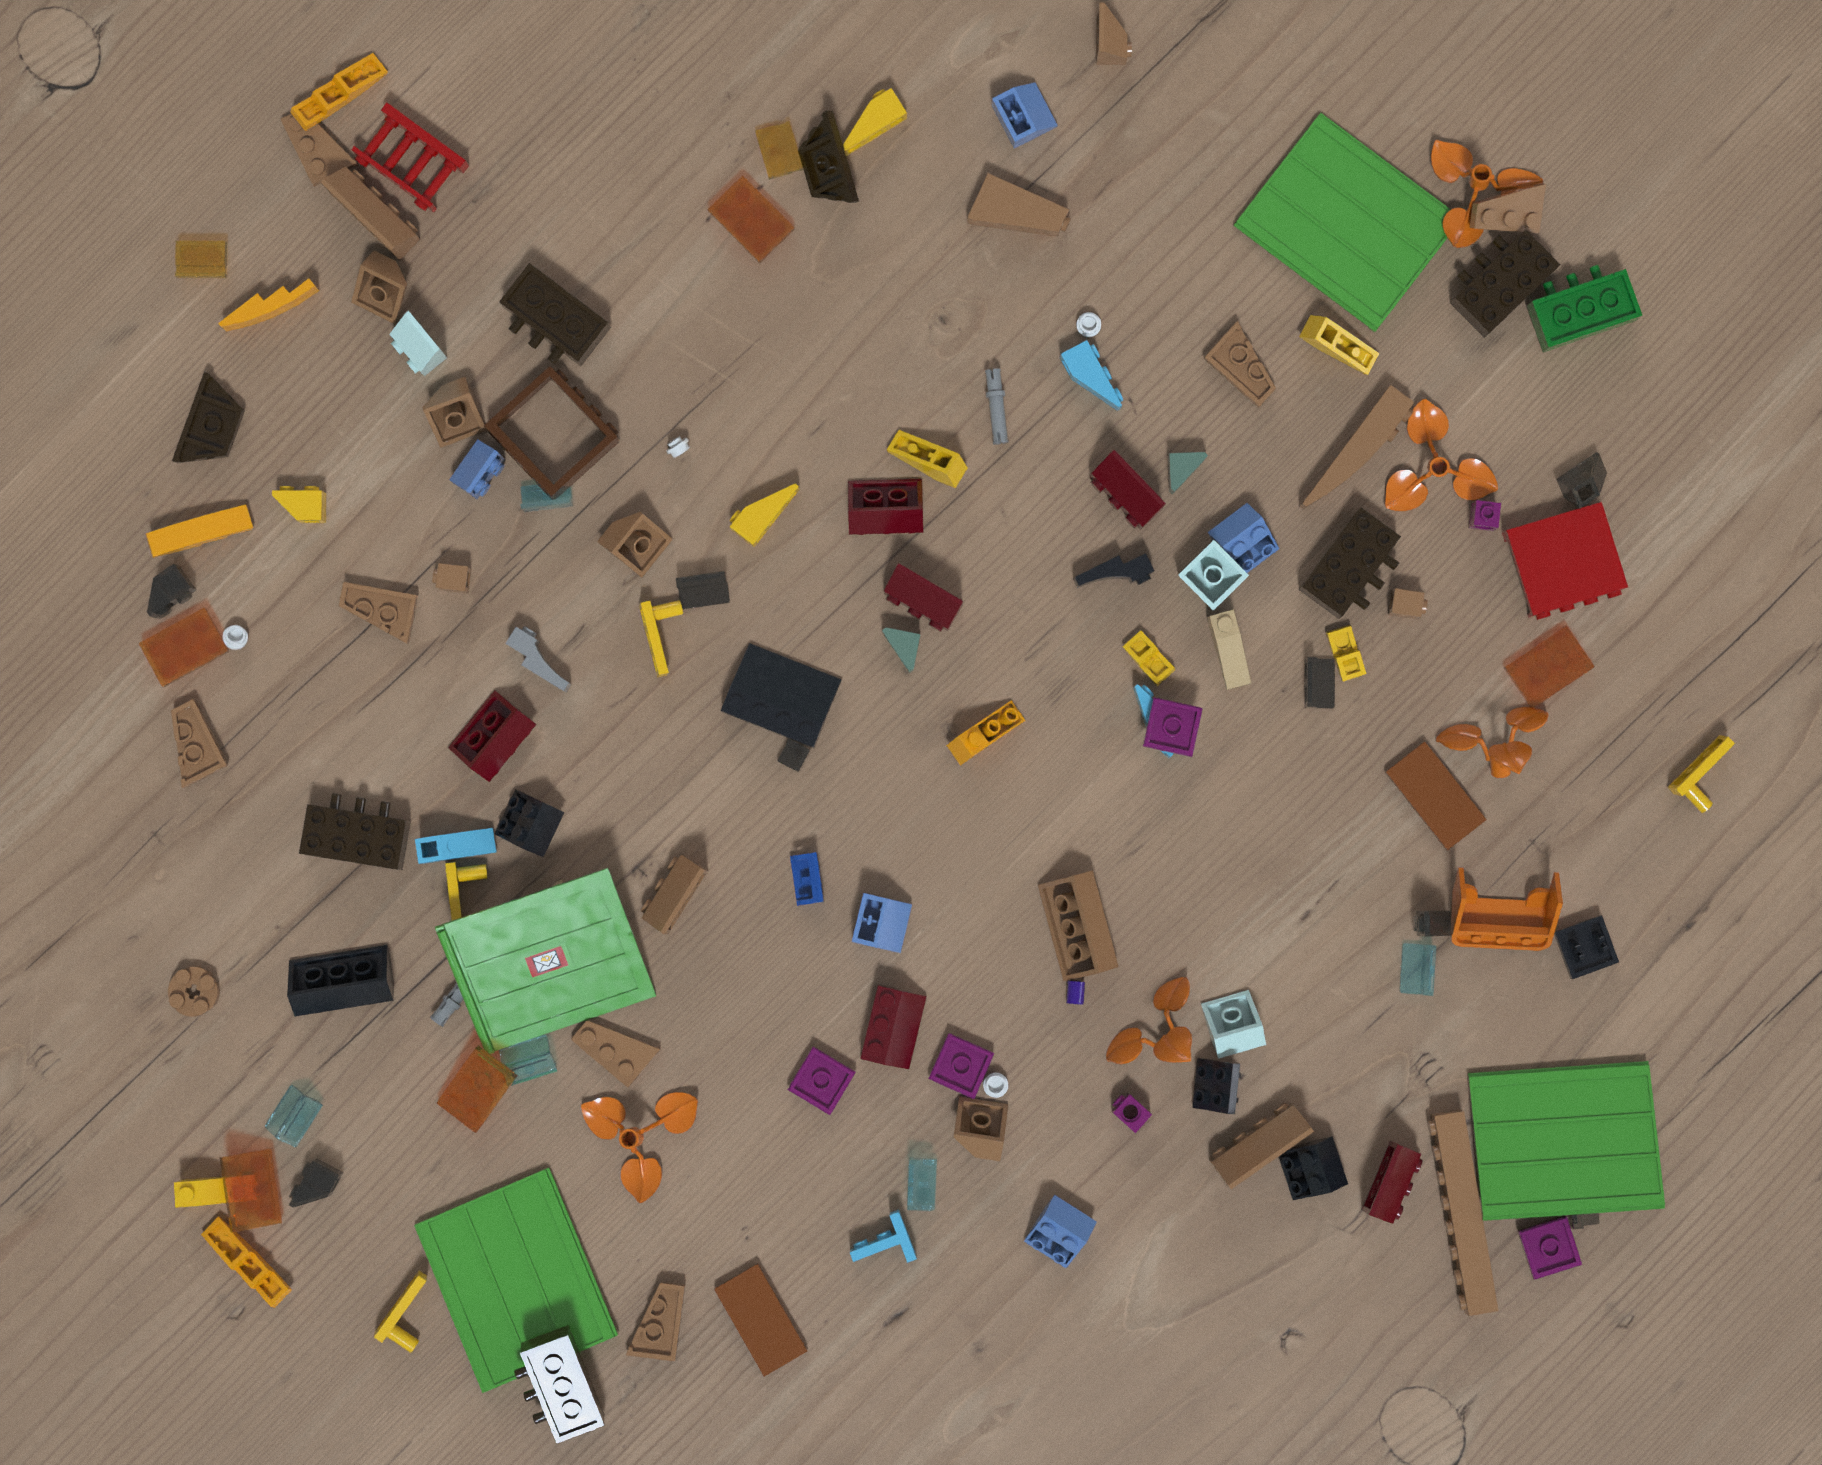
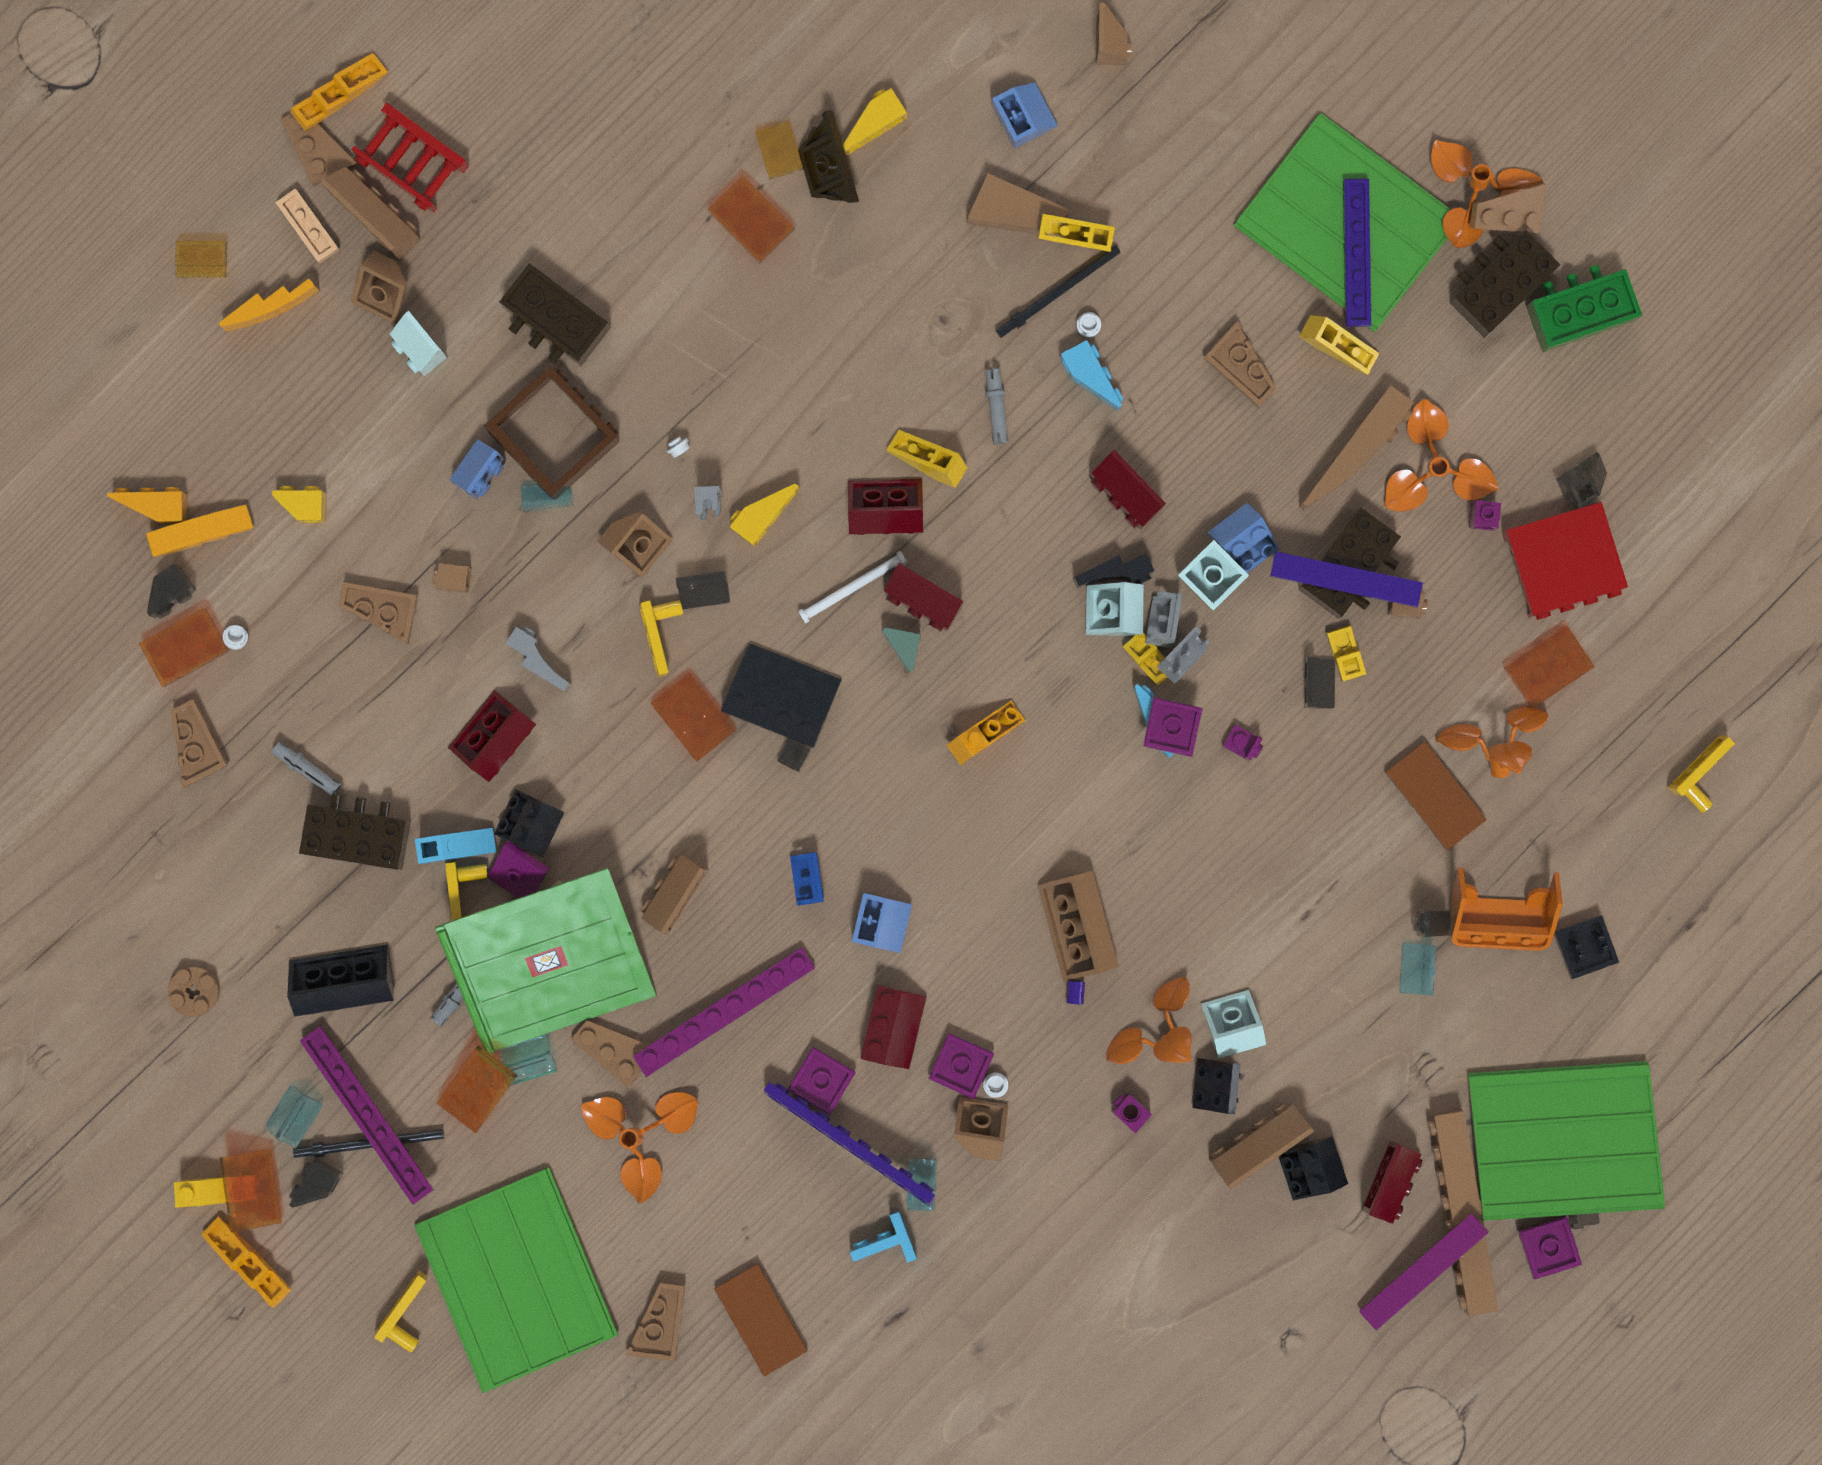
(163, 507): none -> light orange slope
(210, 424): dark brown wing -> none
(297, 762): none -> light grey pin
(307, 226): none -> light nougat plate
(319, 1149): none -> black bar
(367, 1115): none -> magenta plate
(454, 413): medium nougat slope -> none
(517, 871): none -> magenta plate
(560, 1384): piece -> none
(693, 717): none -> clear orange plate
(708, 498): none -> light grey hinge
(723, 1012): none -> magenta plate
(852, 587): none -> white bar
(859, 1149): none -> dark purple plate
(1019, 318): none -> black bar
(1060, 1231): medium blue slope -> none
(1076, 232): none -> yellow slope
(1114, 609): none -> light aqua slope
(1164, 619): none -> light grey hinge
(1182, 466): sand green slope -> none
(1183, 655): none -> light grey hinge
(1229, 649): tan slope -> none
(1243, 743): none -> magenta bracket
(1346, 579): none -> dark purple tile
(1357, 253): none -> dark purple tile
(1424, 1271): none -> magenta tile

